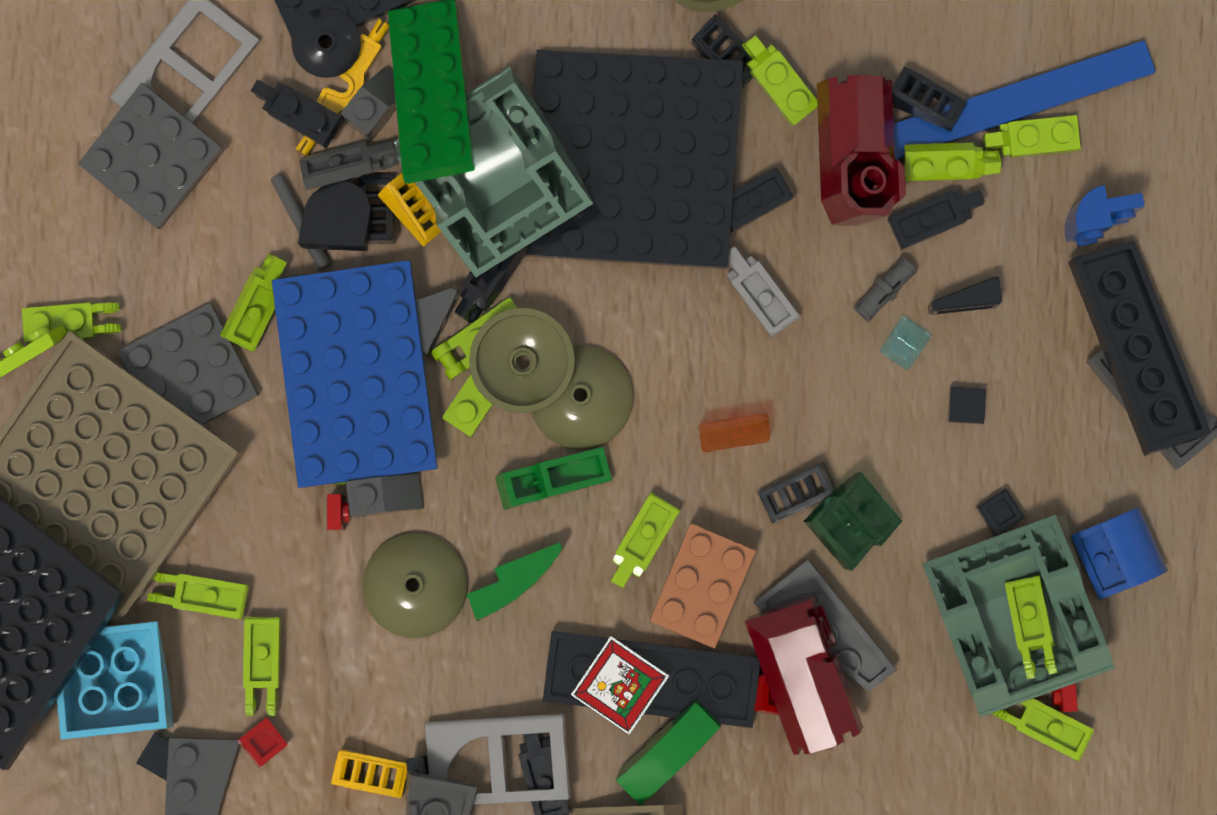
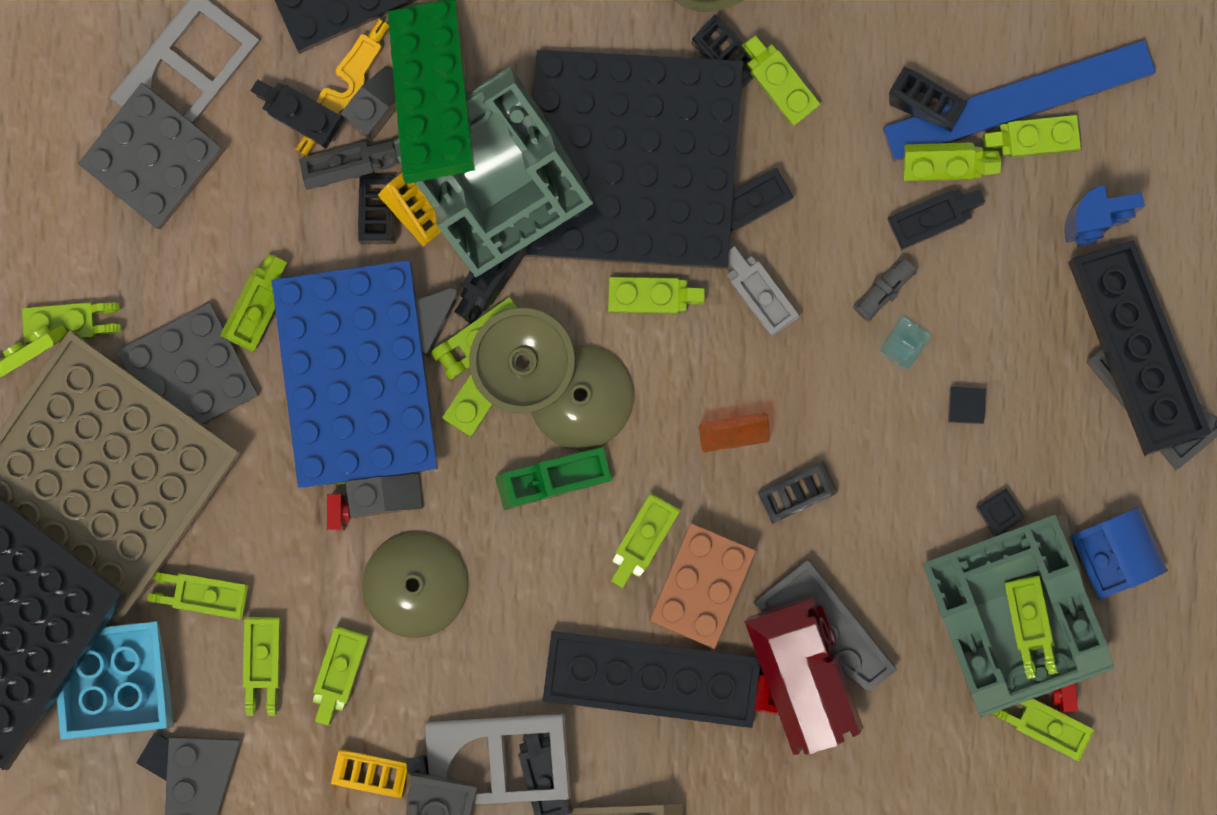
(262, 742): red plate -> none
(296, 214): dark grey bar -> none
(332, 60): black dish -> none
(337, 218): black tile -> none
(338, 672): none -> lime hinge
(514, 580): green slope -> none
(620, 685): tile -> none
(651, 295): none -> lime hinge
(667, 752): green slope -> none
(853, 521): clear green slope -> none
(857, 149): dark red brick -> none
(975, 297): black slope -> none

